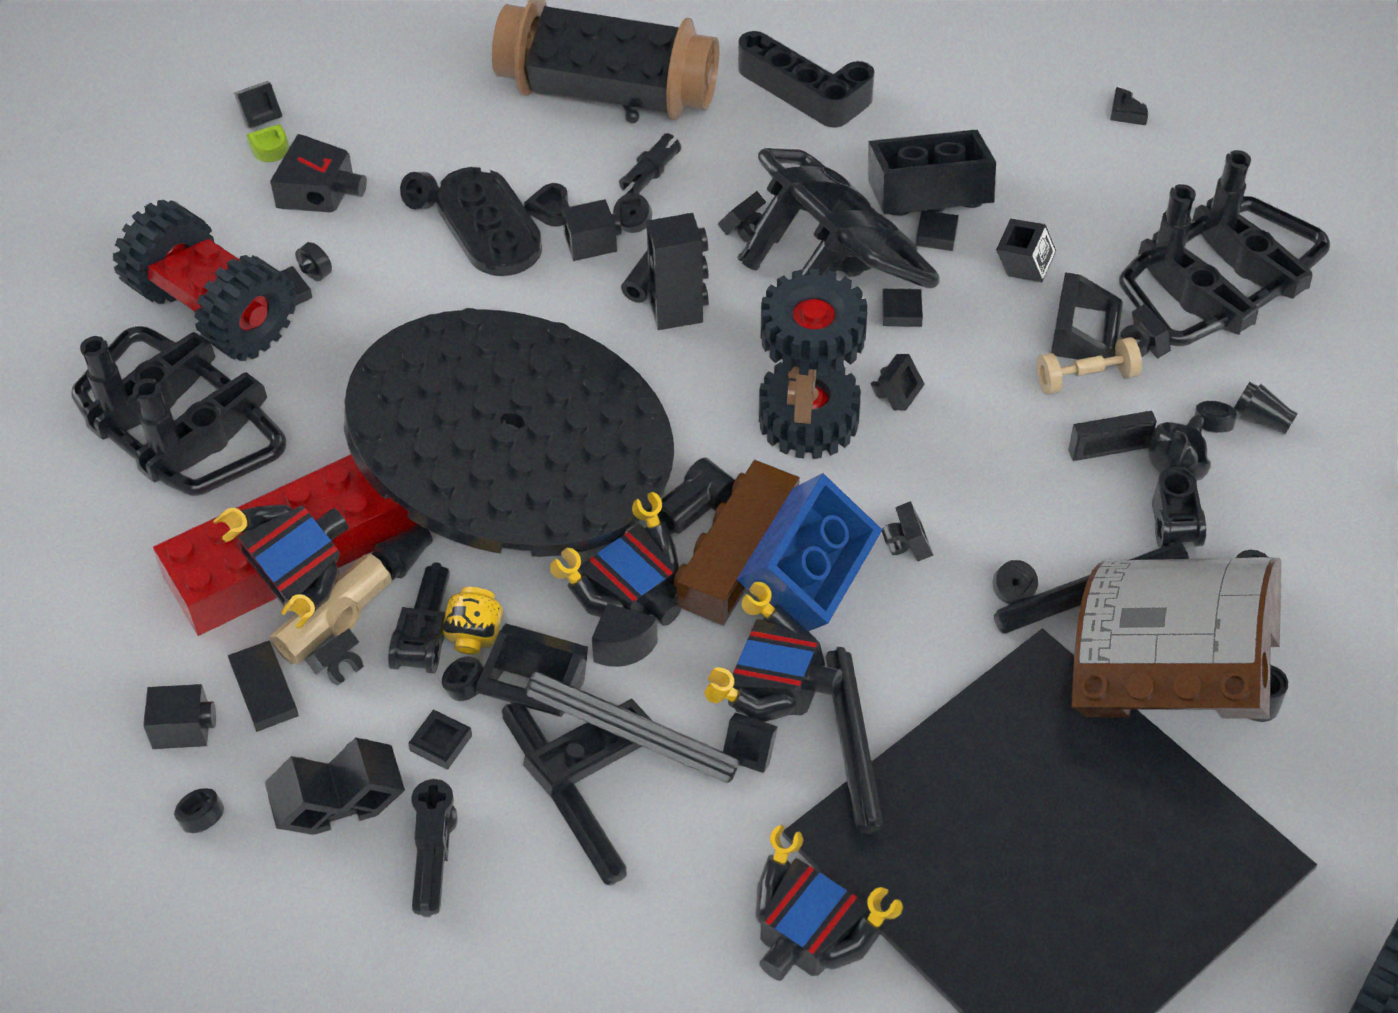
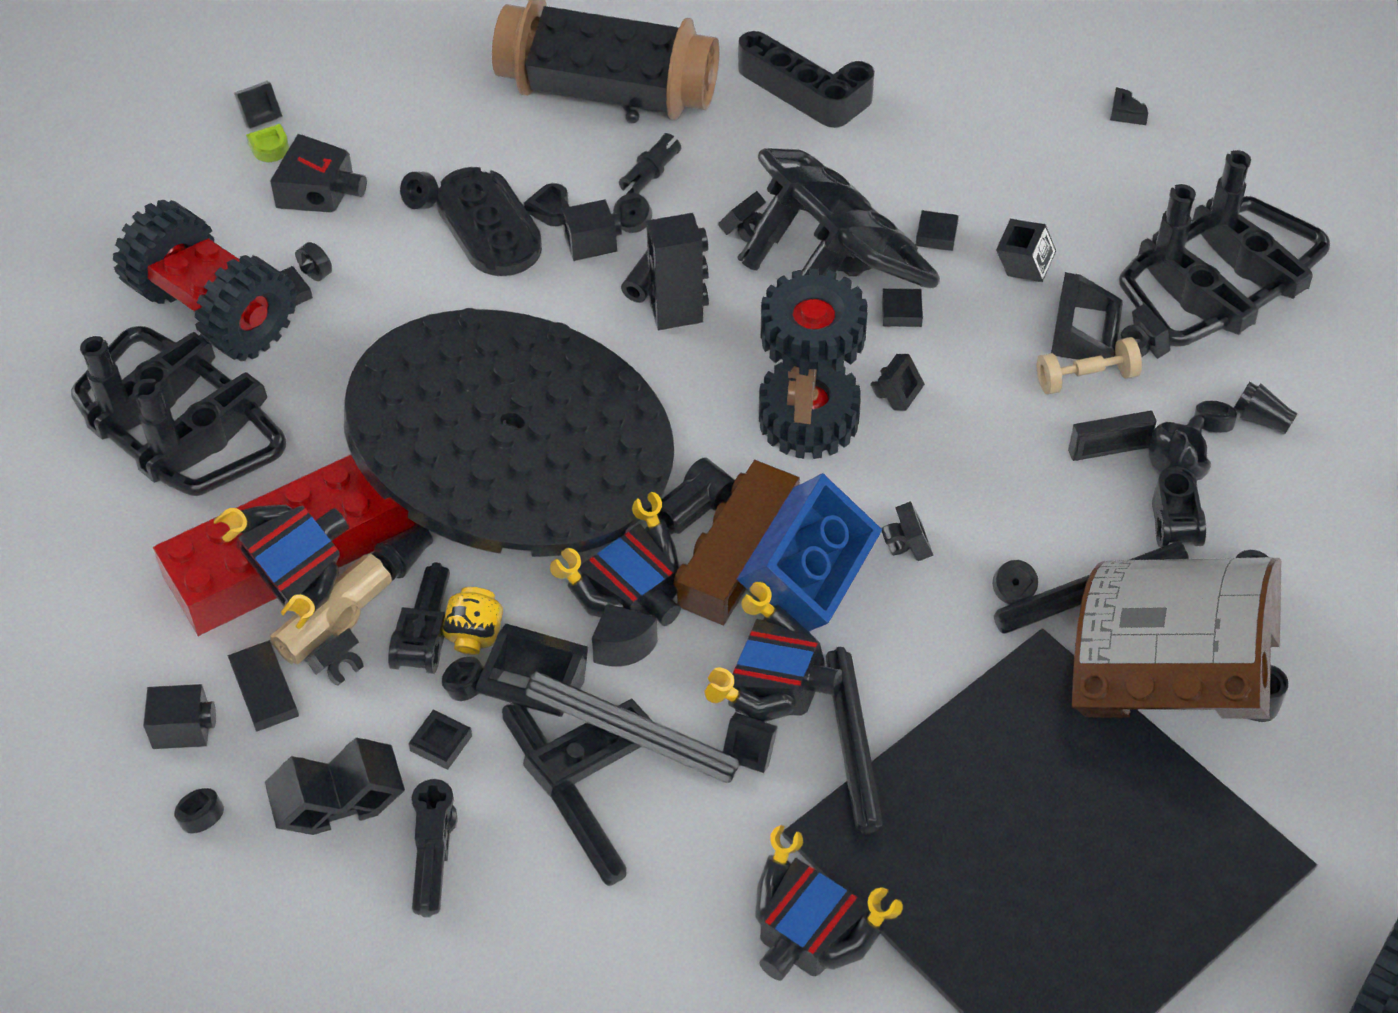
(931, 172): black brick -> none

